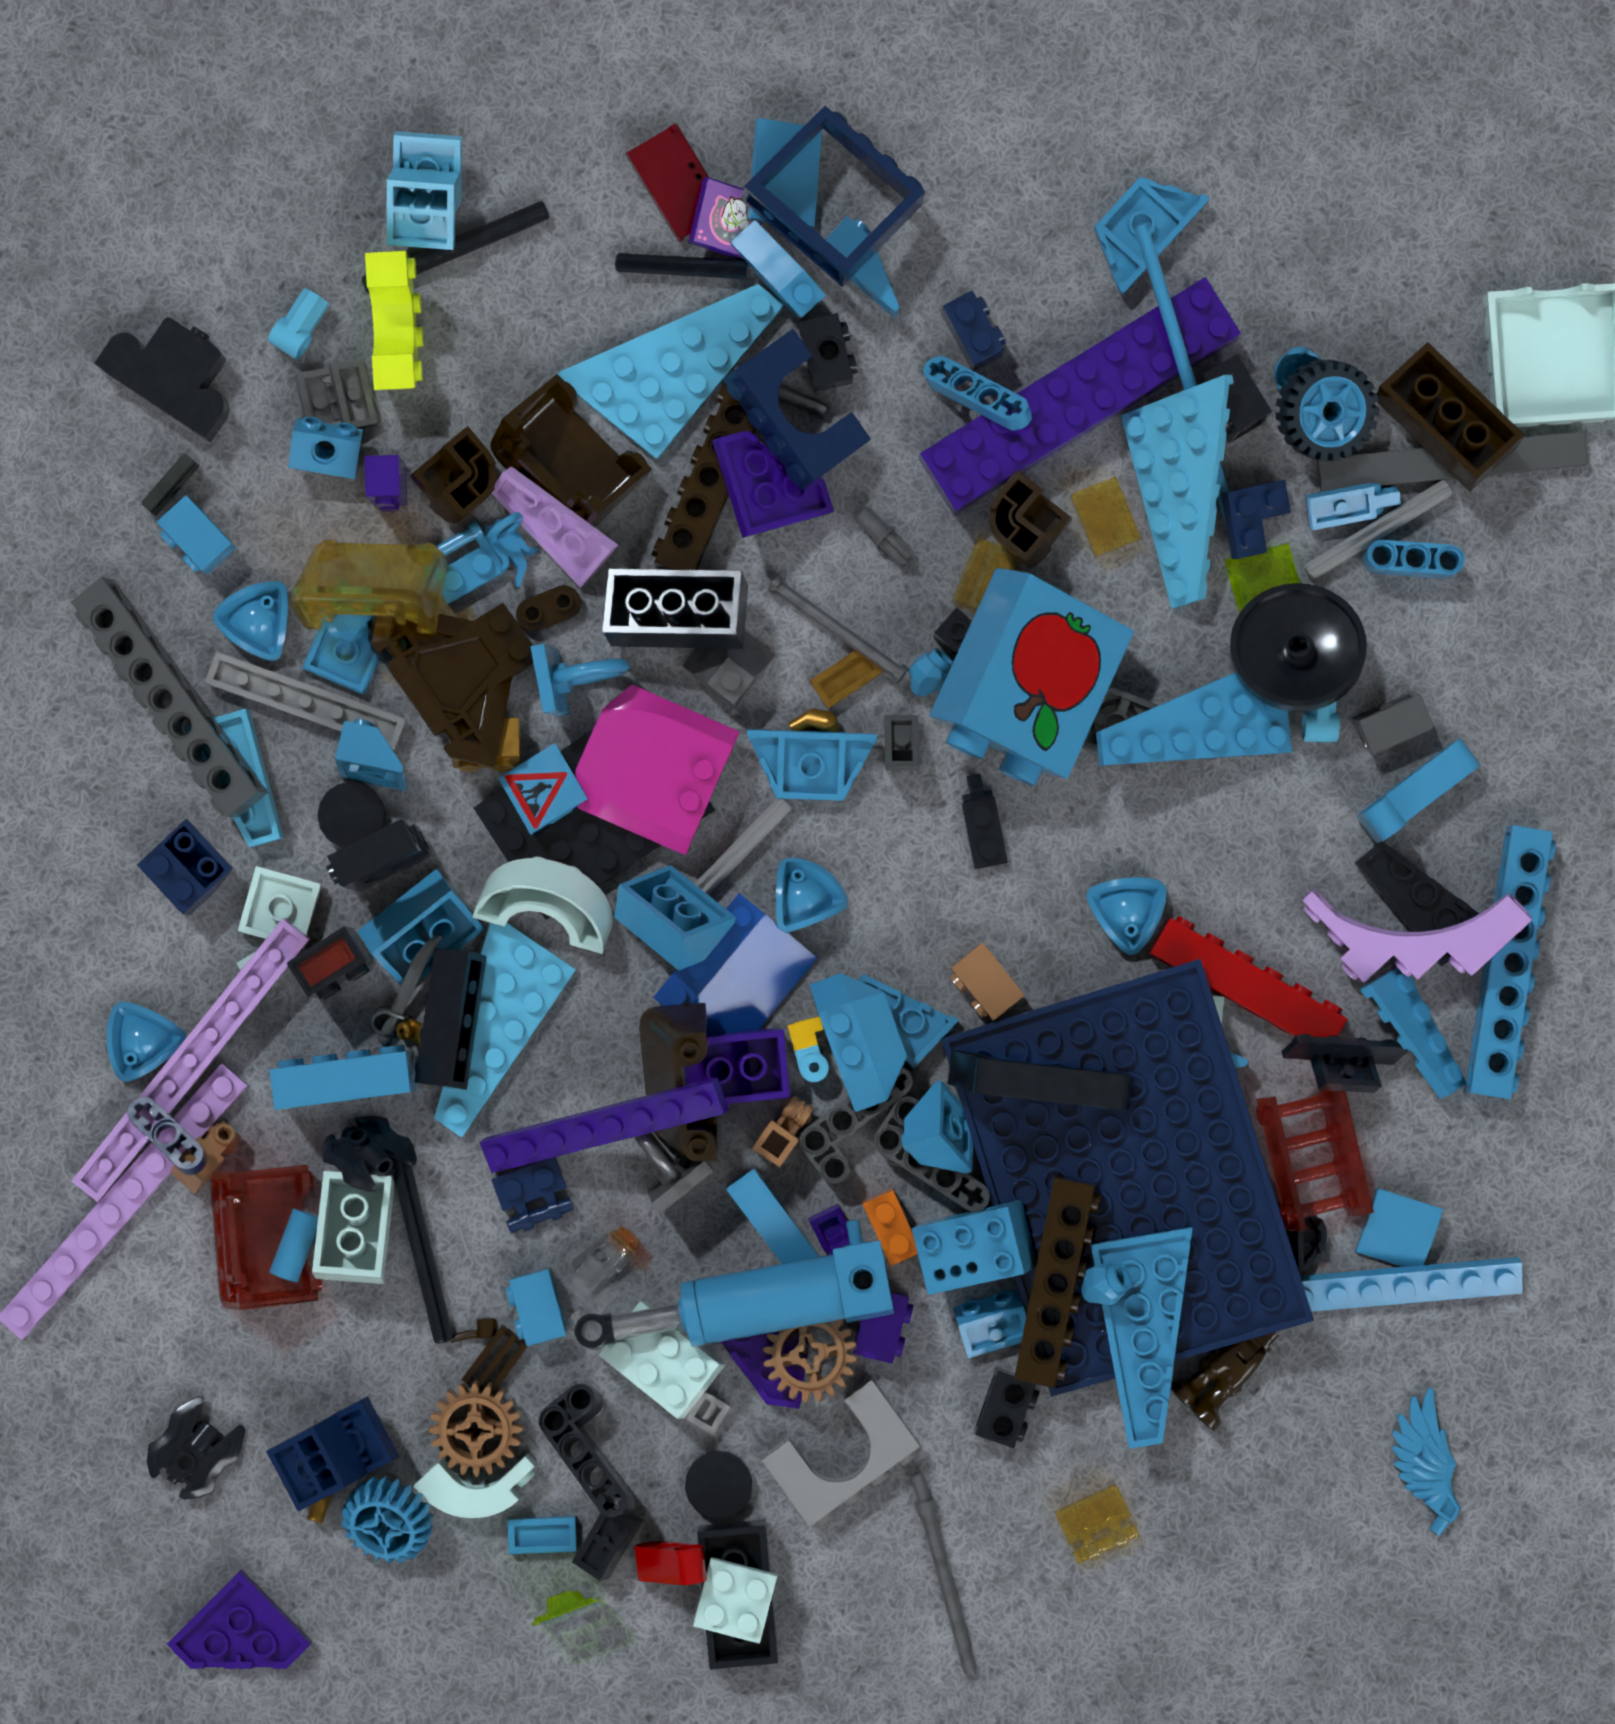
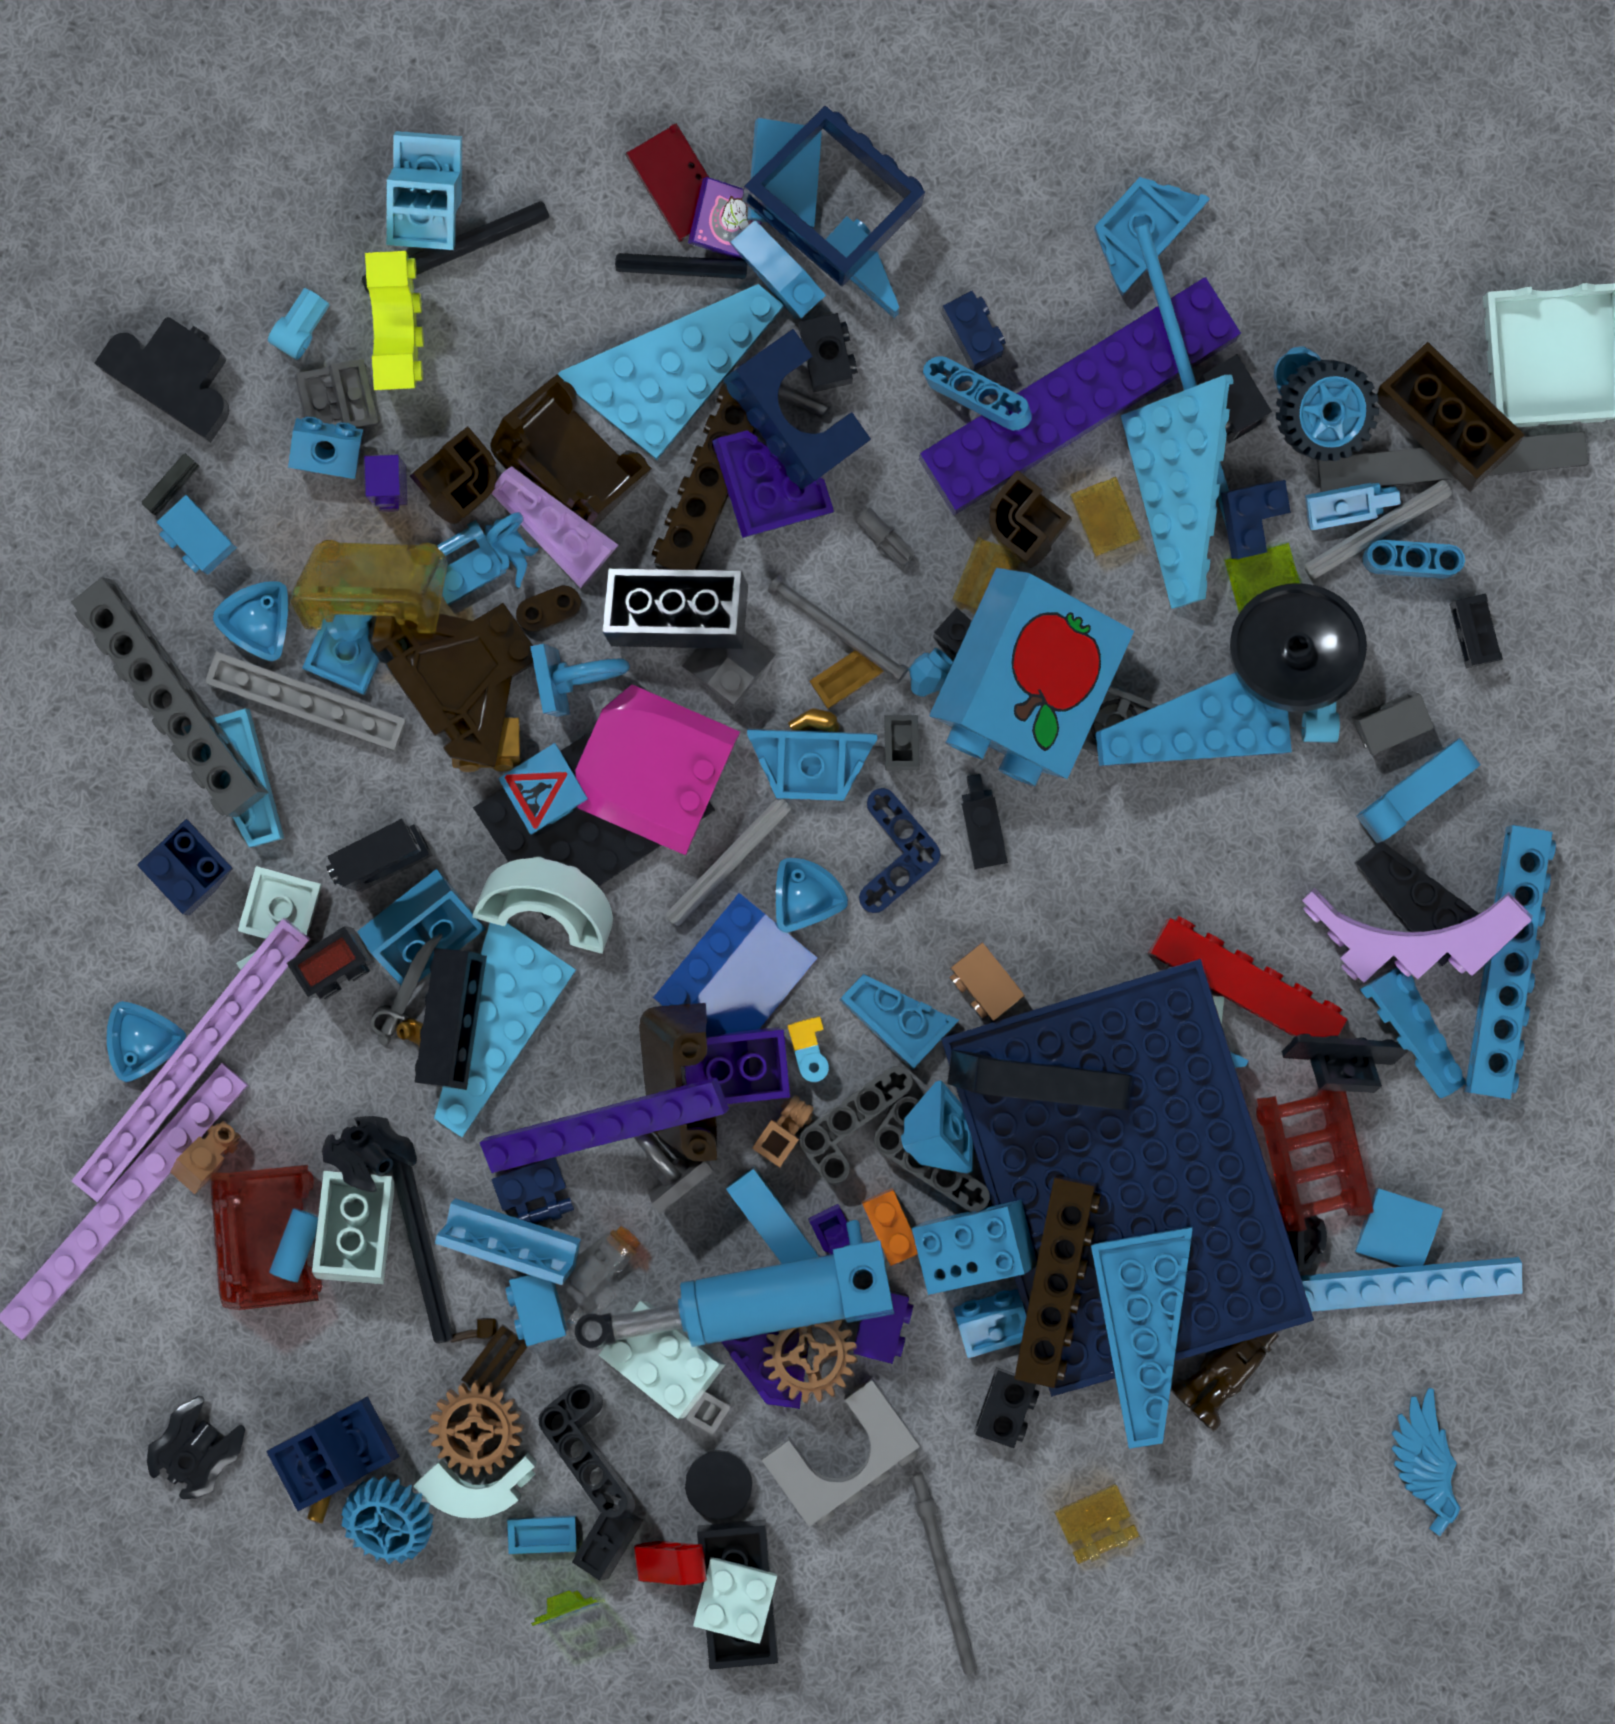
(170, 1149): dark blue beam -> none
(240, 1631): dark purple plate -> none
(343, 1080): dark azure brick -> none
(350, 813): black tile -> none
(367, 757): dark azure slope -> none
(509, 1239): none -> dark azure fence
(672, 916): dark azure slope -> none
(860, 1037): dark azure wedge -> none
(907, 860): none -> dark blue beam
(1105, 1283): dark azure rock -> none
(1128, 910): dark azure hat -> none
(1475, 631): none -> black hinge

